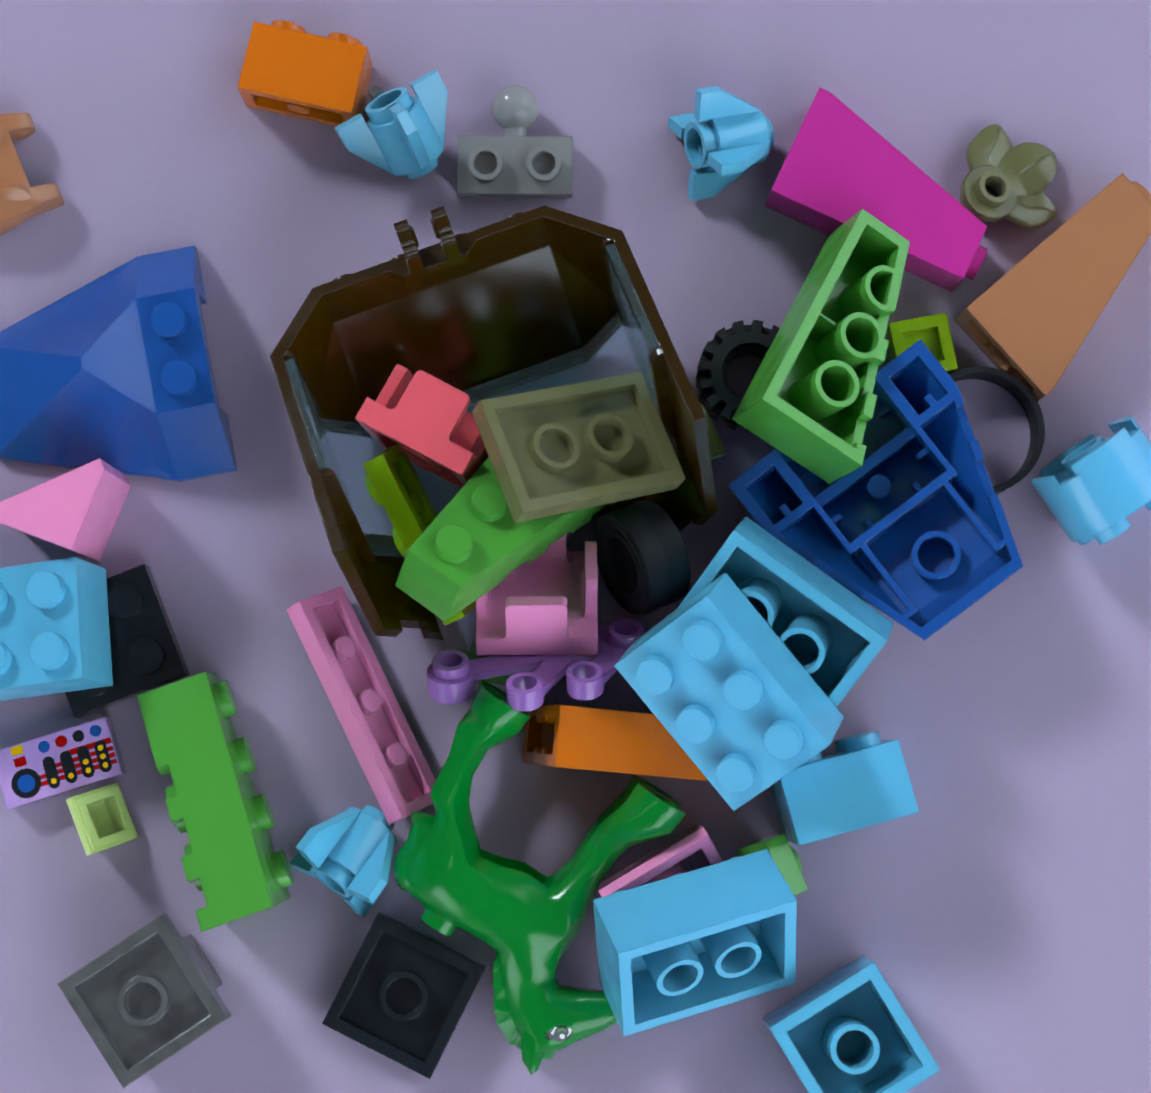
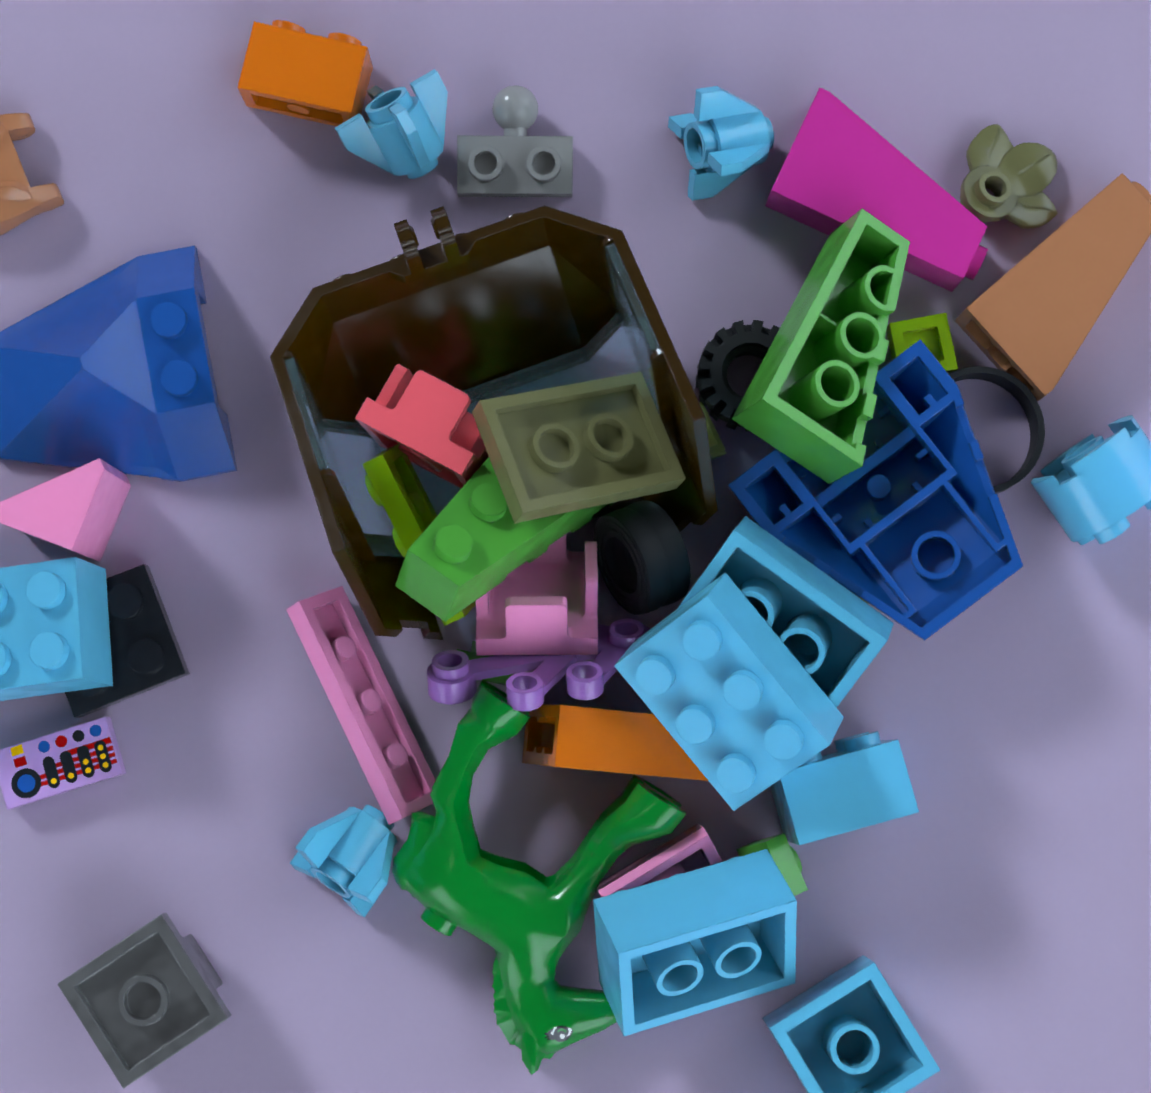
(102, 818): yellowish green slope -> none
(215, 799): bright green wedge -> none
(404, 995): black plate -> none

